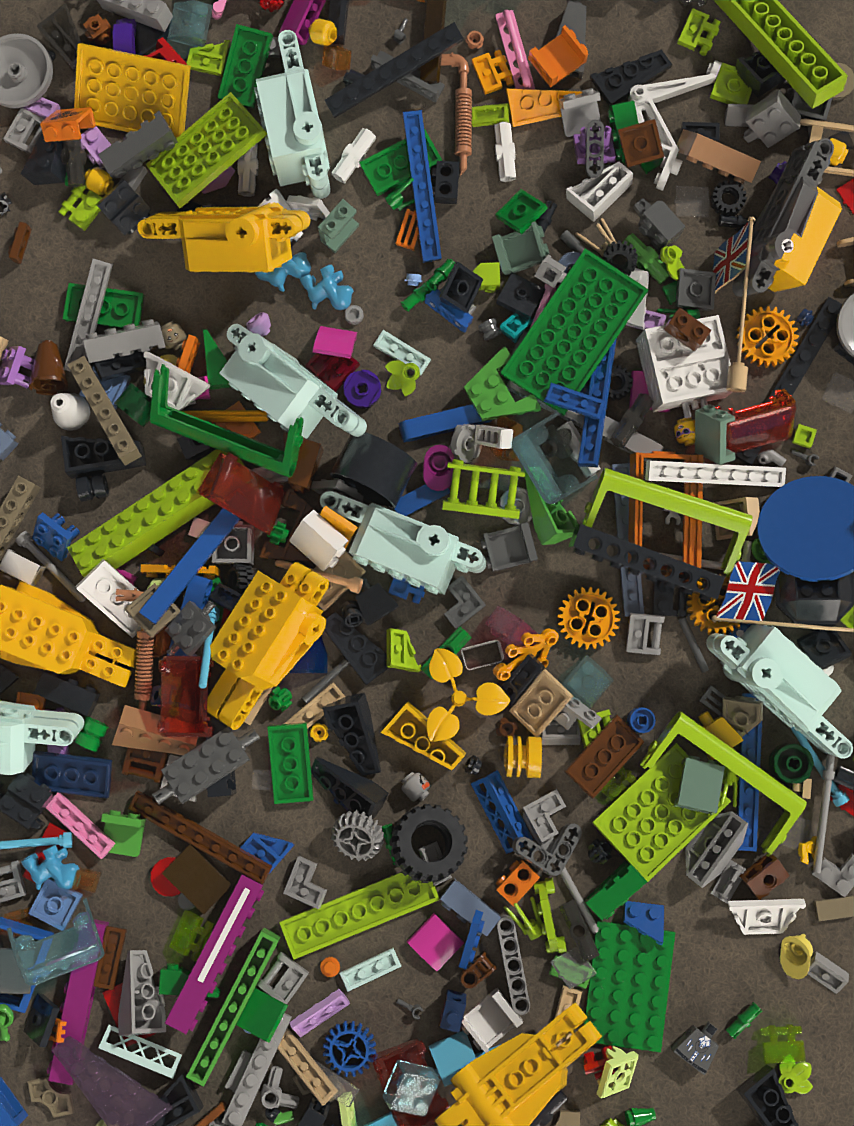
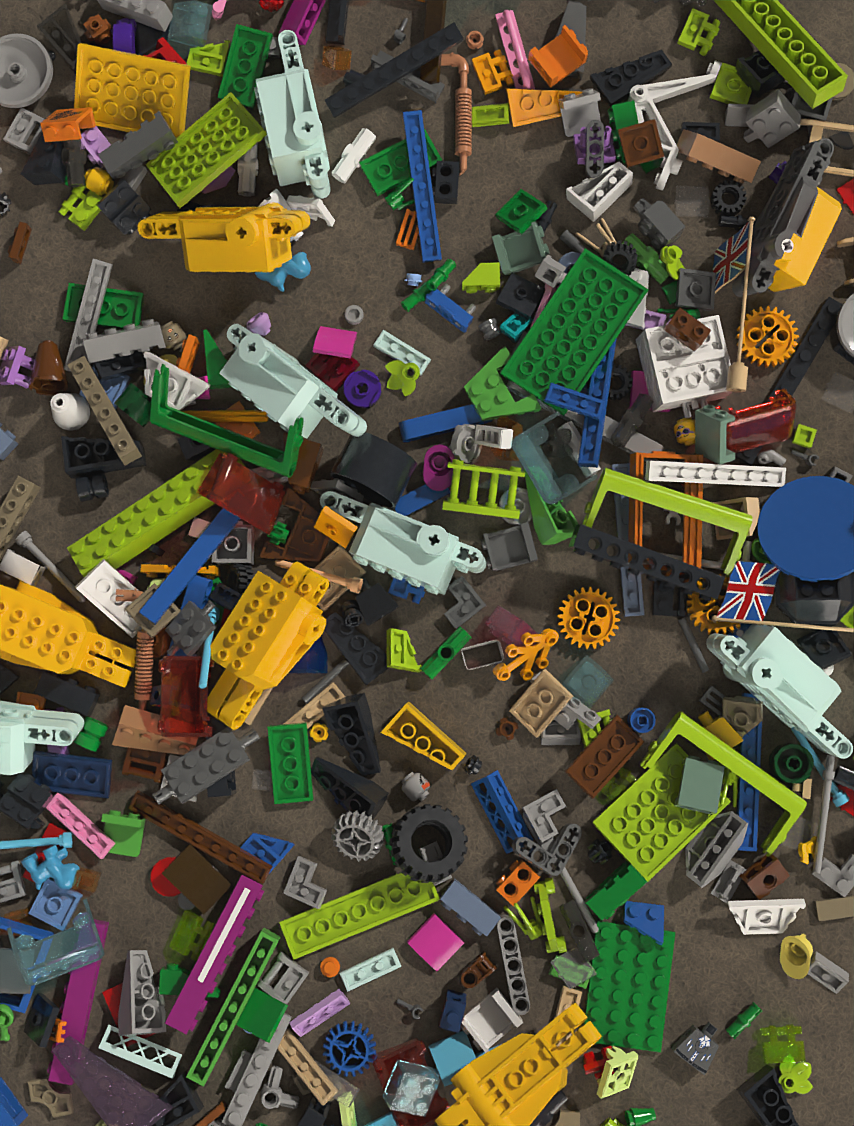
(43, 107): lavender plate -> none
(52, 536): blue plate -> none
(109, 963): reddish brown plate -> none
(278, 1117): arm -> none
(280, 698): green gear -> none
(319, 541): white brick -> none
(323, 32): yellow head -> none
(338, 226): sand green panel -> none
(339, 296): dark azure animal -> none
(460, 288): black slope -> none
(472, 940): blue plate -> none
(490, 697): yellow plant -> none
(505, 152): white piece -> none
(522, 678): black plate -> none
(523, 756): yellow wheel -> none
(638, 633): light grey plate -> none
(805, 317): dark blue plate -> none
(839, 152): yellow head -> none

